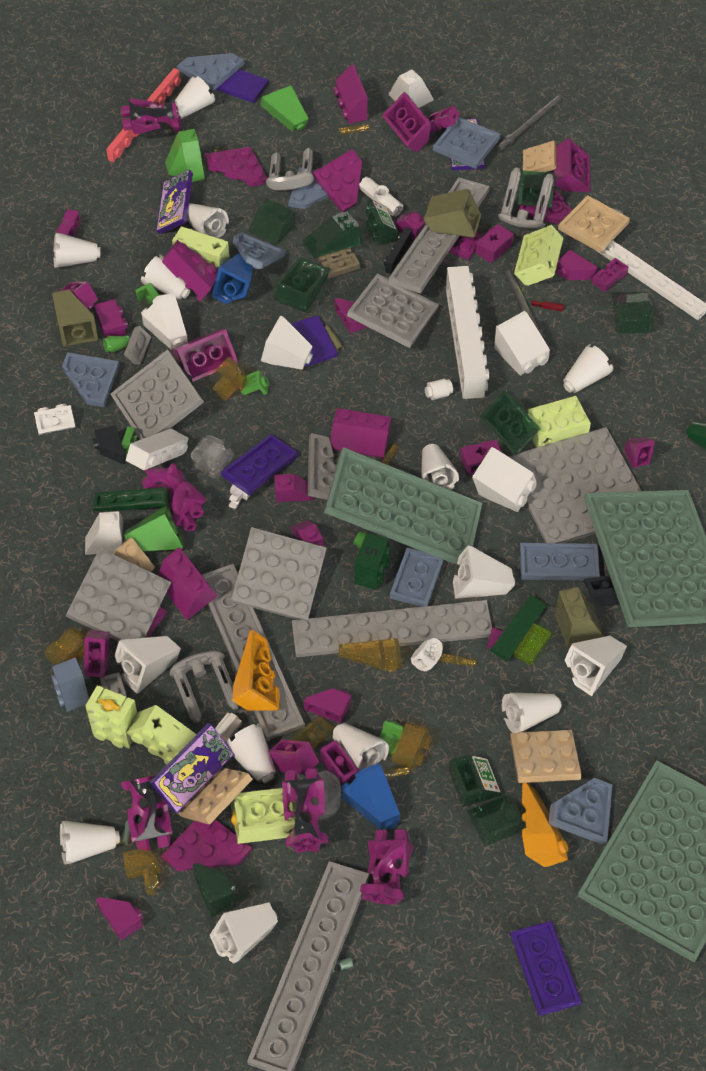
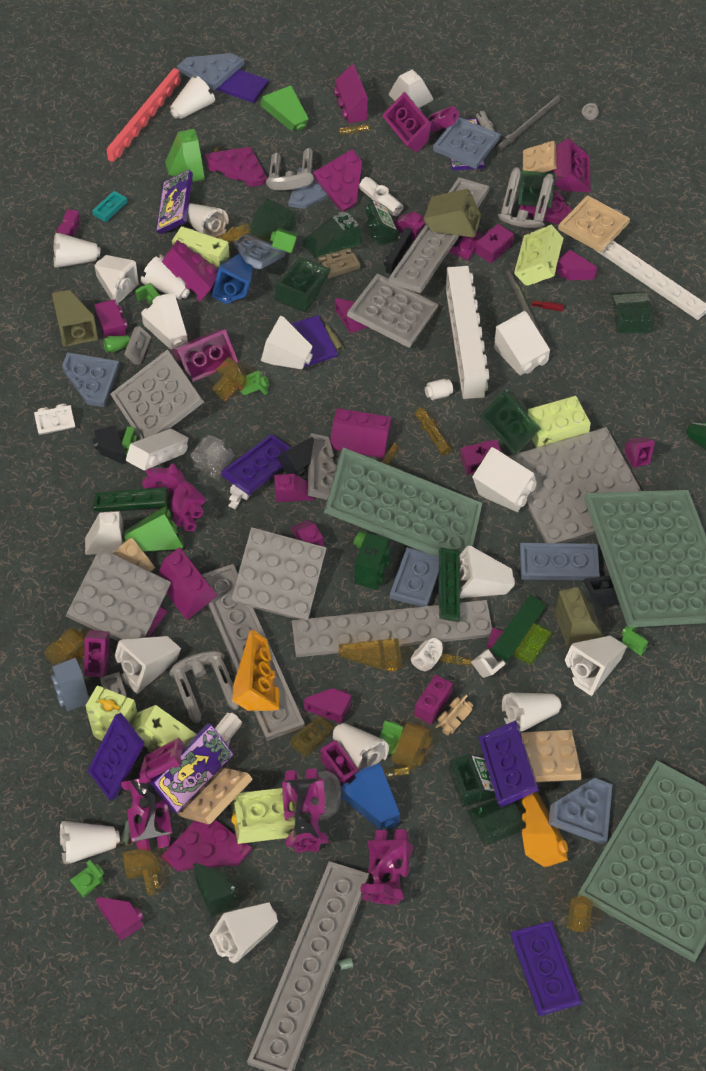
(83, 292): magenta brick -> none
(88, 879): none -> bright green bracket
(109, 206): none -> teal plate
(115, 756): none -> dark purple tile
(117, 276): none -> white slope
(142, 116): magenta hips -> none
(161, 760): none -> magenta plate
(234, 234): none -> clear yellow pin
(253, 753): white cone -> none
(283, 240): none -> bright green brick
(293, 756): magenta brick -> none
(297, 457): none -> black slope
(429, 426): none -> clear yellow pin
(433, 699): none -> magenta brick
(437, 467): white cone -> none
(448, 720): none -> tan hinge
(449, 585): none -> dark green tile
(484, 121): none -> light grey pin
(487, 664): none -> white panel
(508, 763): none -> dark purple tile
(579, 914): none -> clear yellow brick
(587, 369): white cone -> none
(590, 111): none -> light grey tile
(614, 271): magenta piece -> none
(634, 641): none -> bright green bracket

